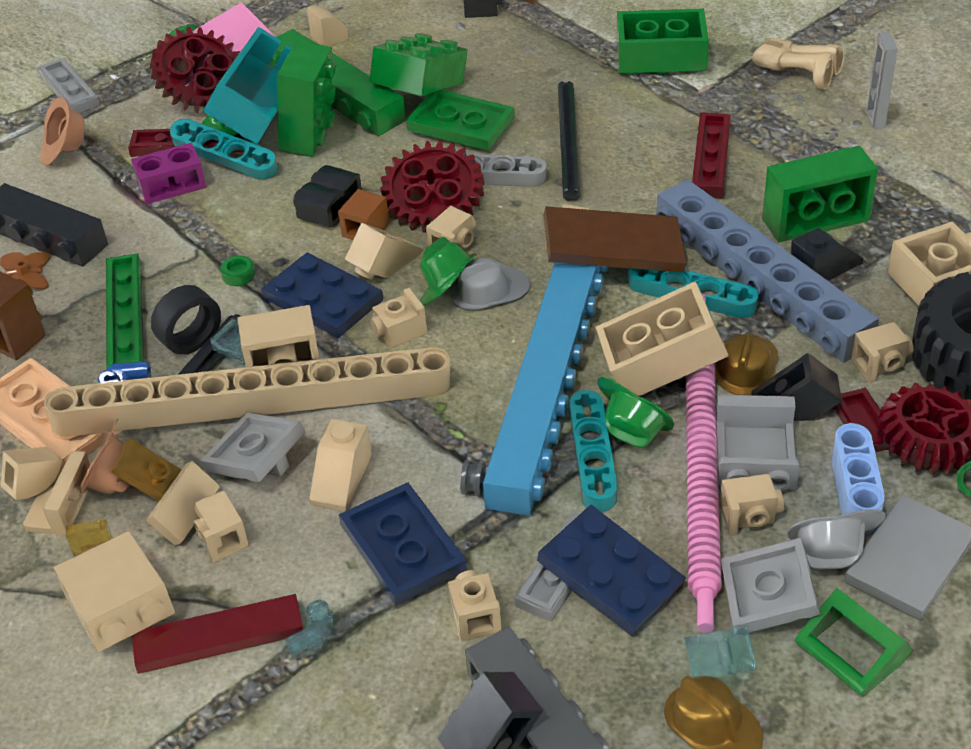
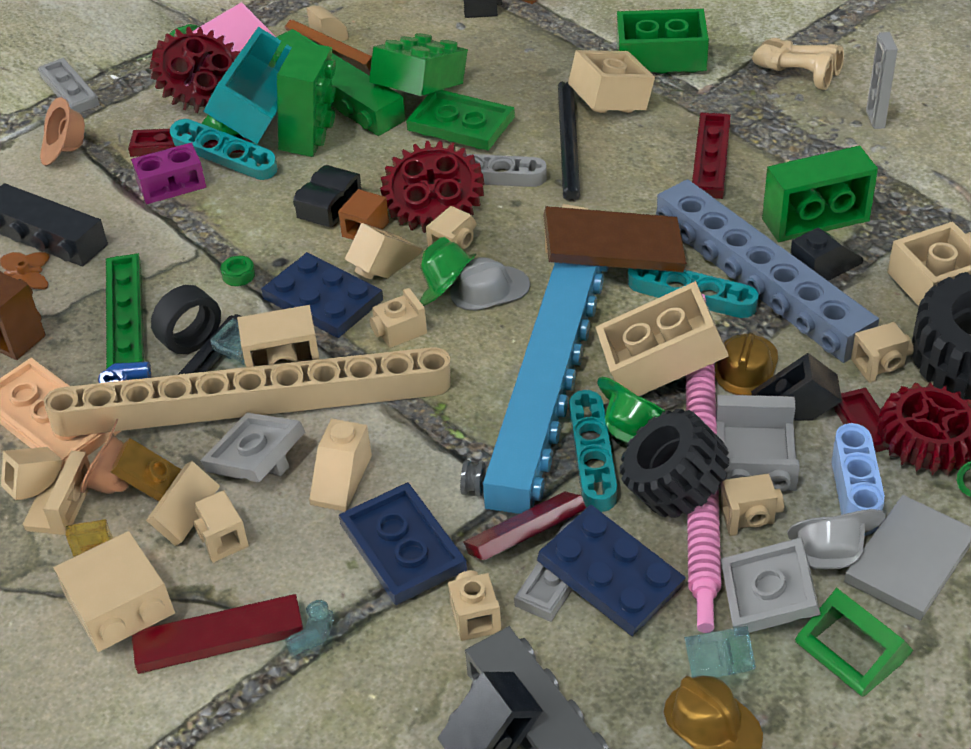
(349, 54): none -> dark orange tile
(524, 525): none -> dark red tile
(611, 80): none -> tan brick
(674, 463): none -> black tyre

